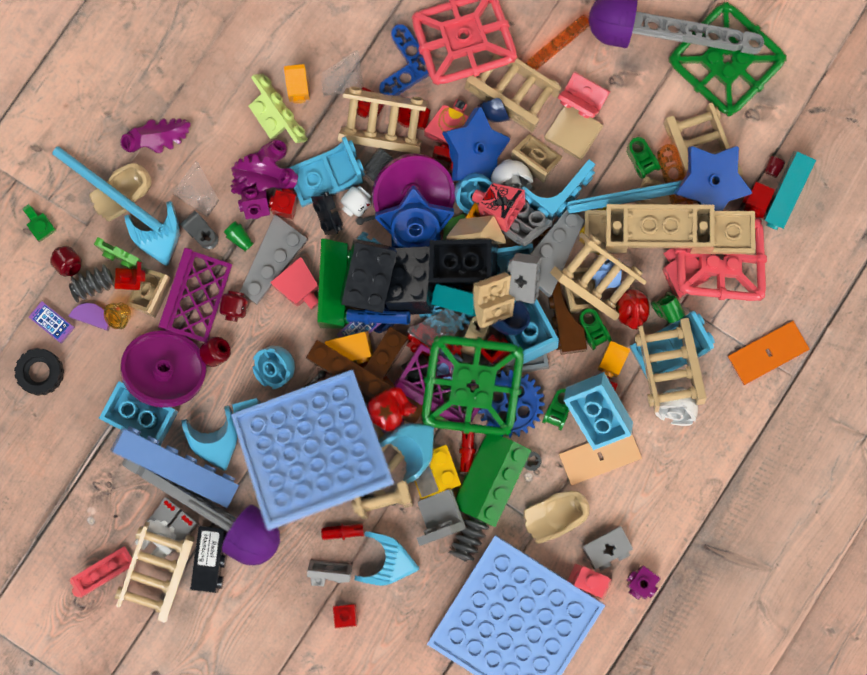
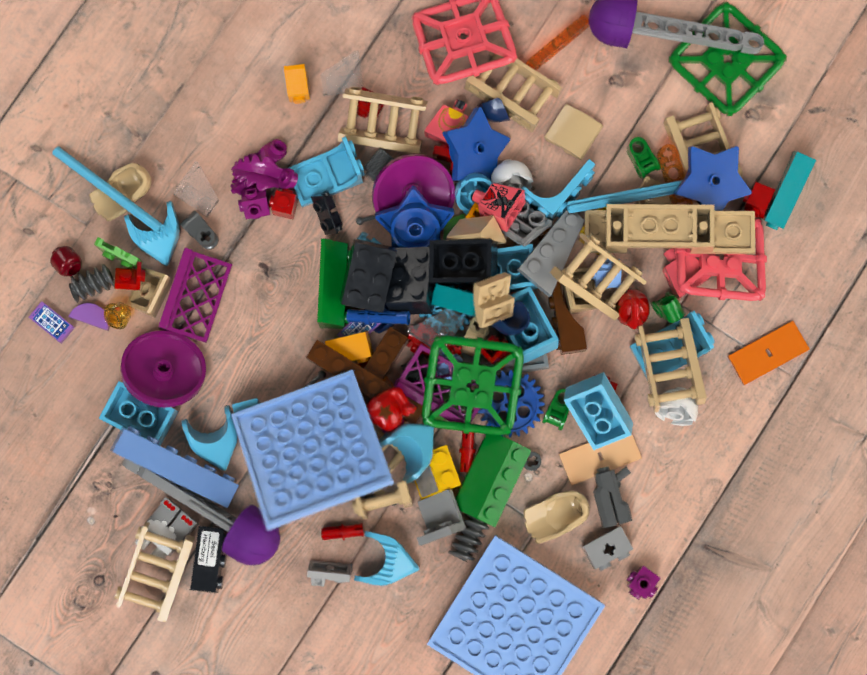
(23, 367): black tyre -> none
(39, 225): green plate -> none
(101, 572): coral piece -> none
(155, 136): magenta plant -> none
(215, 351): dark red head -> none
(233, 306): dark red head -> none
(238, 236): green cone -> none
(273, 113): yellowish green bracket -> none
(273, 257): light grey wing -> none
(273, 366): medium azure cylinder -> none
(297, 284): coral torso -> none
(345, 616): red brick -> none
(356, 201): white head -> none
(404, 117): red bracket -> none
(411, 68): blue beam -> none
(524, 277): light grey brick -> none
(537, 157): tan slope -> none
(584, 95): coral bracket -> none
(590, 581): coral torso -> none
(594, 330): green piece -> none
(608, 509): none -> dark grey piece
(613, 359): light orange slope -> none
(774, 166): dark red hose -> none

